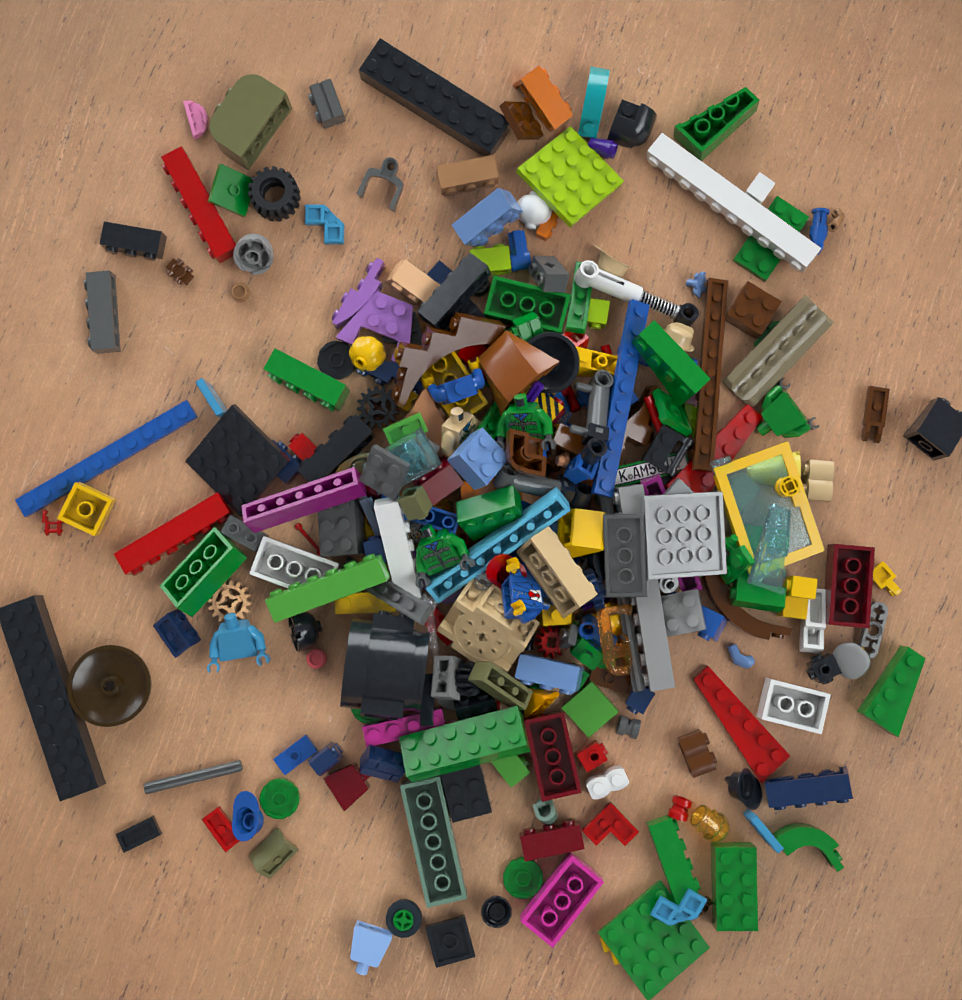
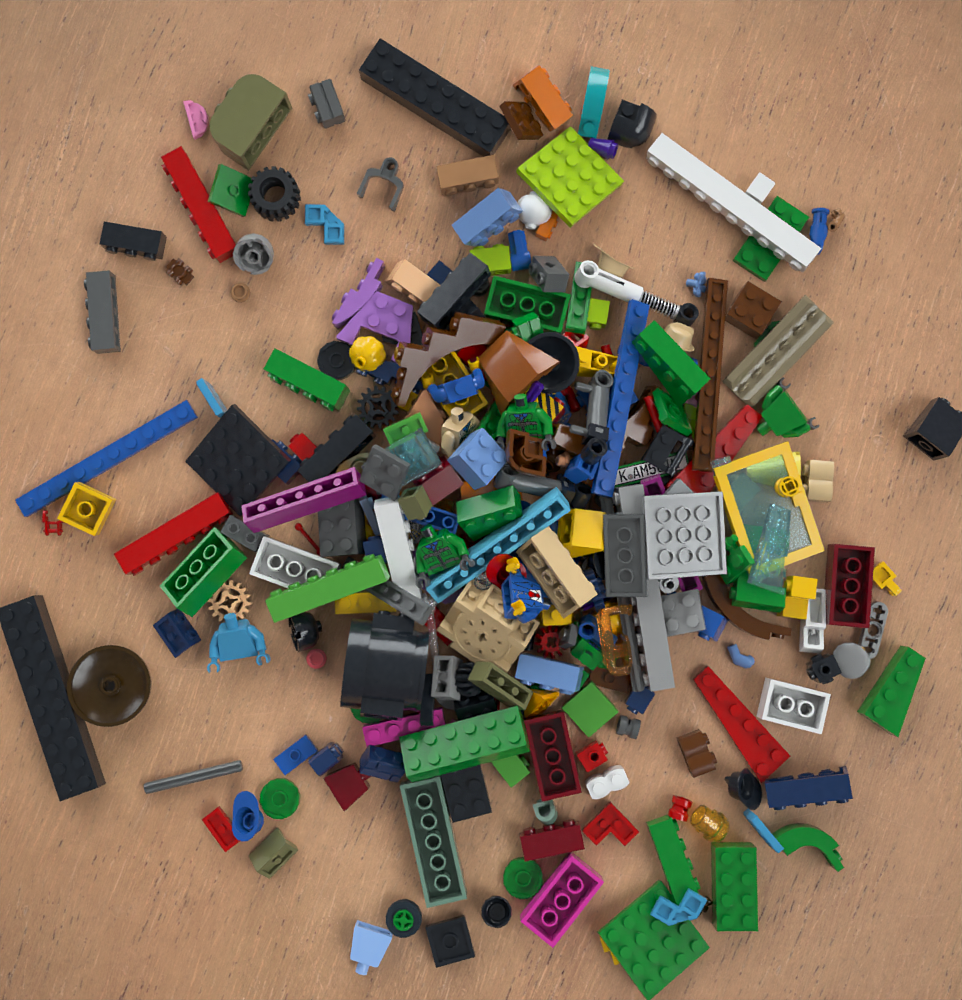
(138, 834): black tile -> none
(710, 128): green wedge -> none
(875, 412): reddish brown hinge -> none

